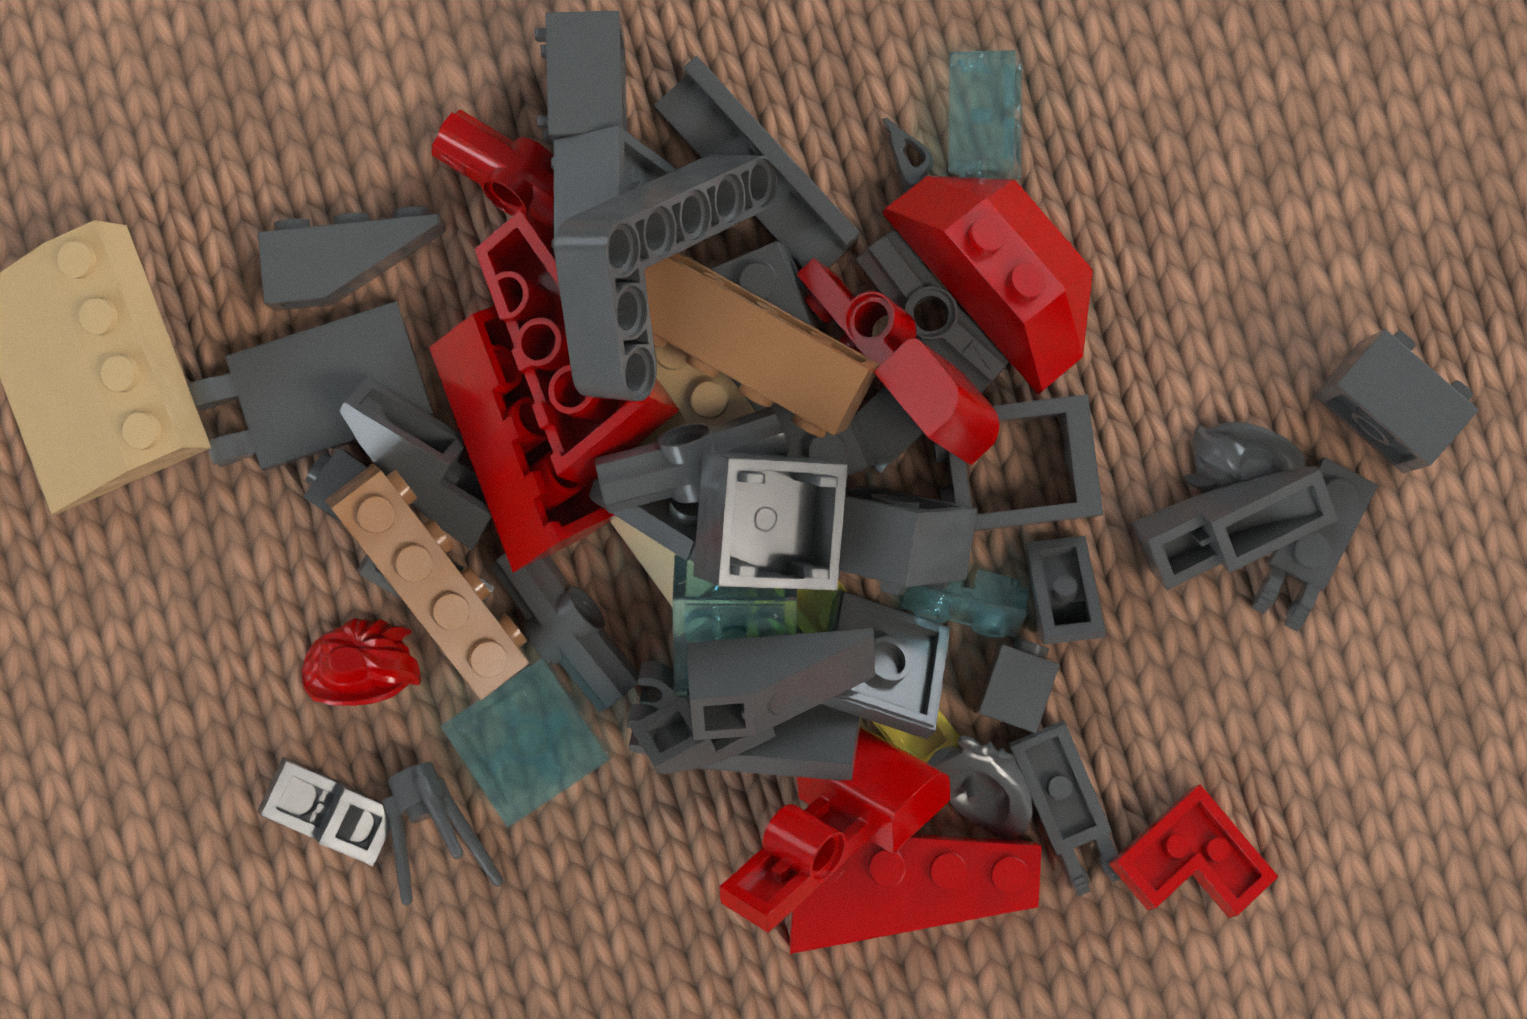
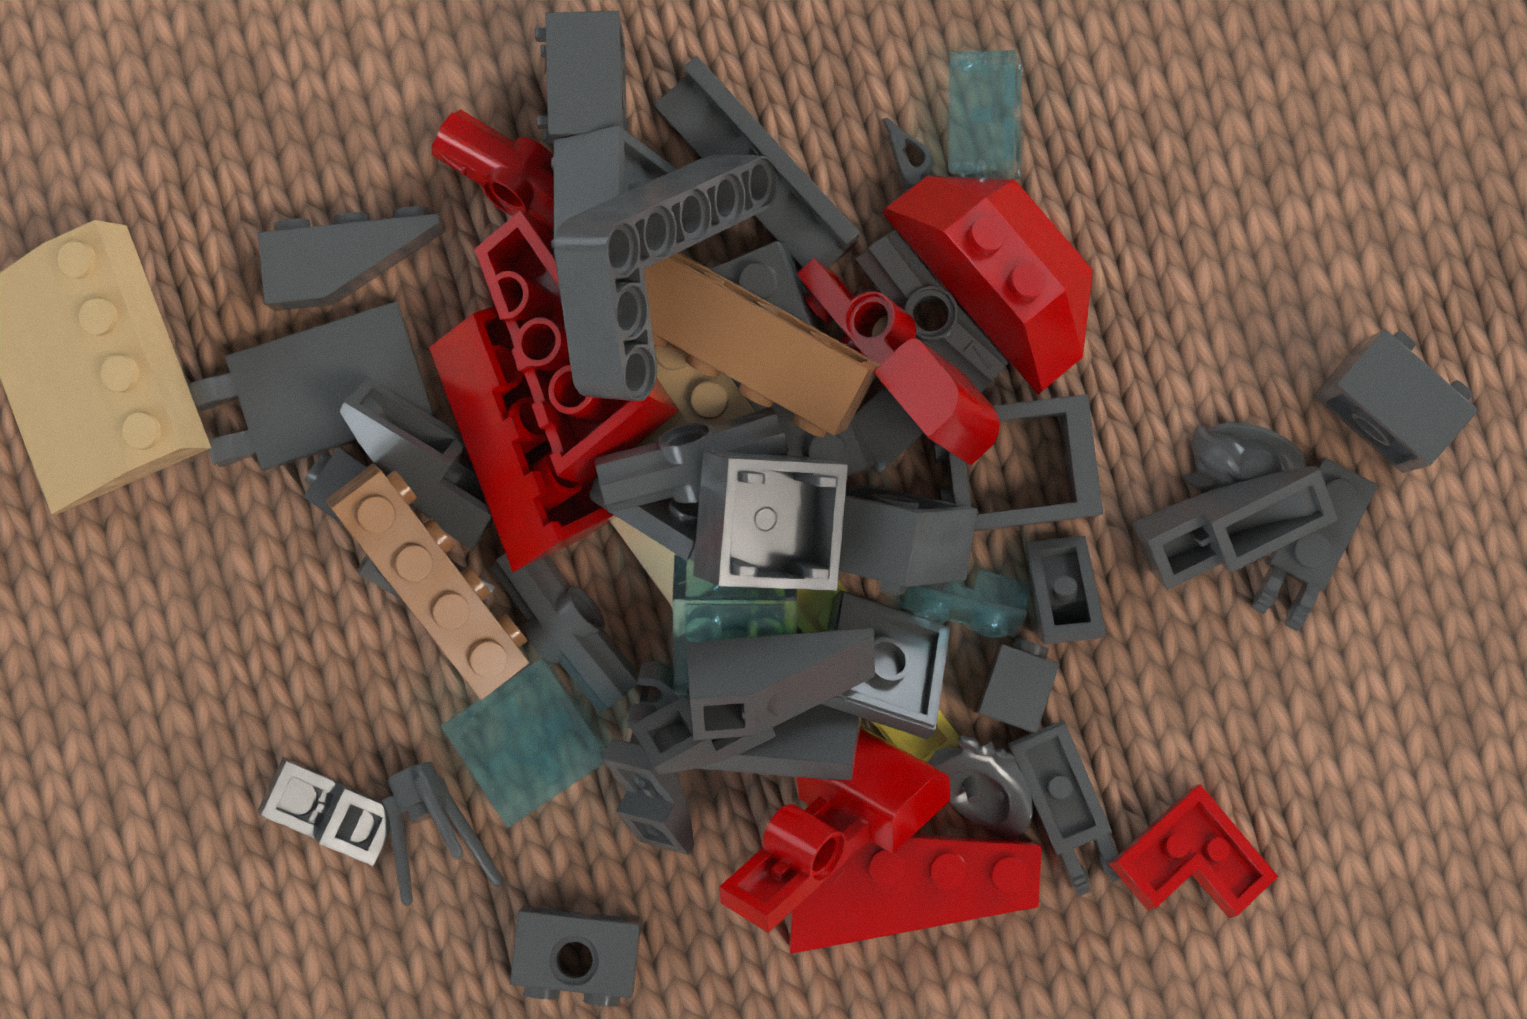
(359, 664): red hat -> none
(610, 939): none -> dark grey brick
(653, 802): none -> dark grey slope

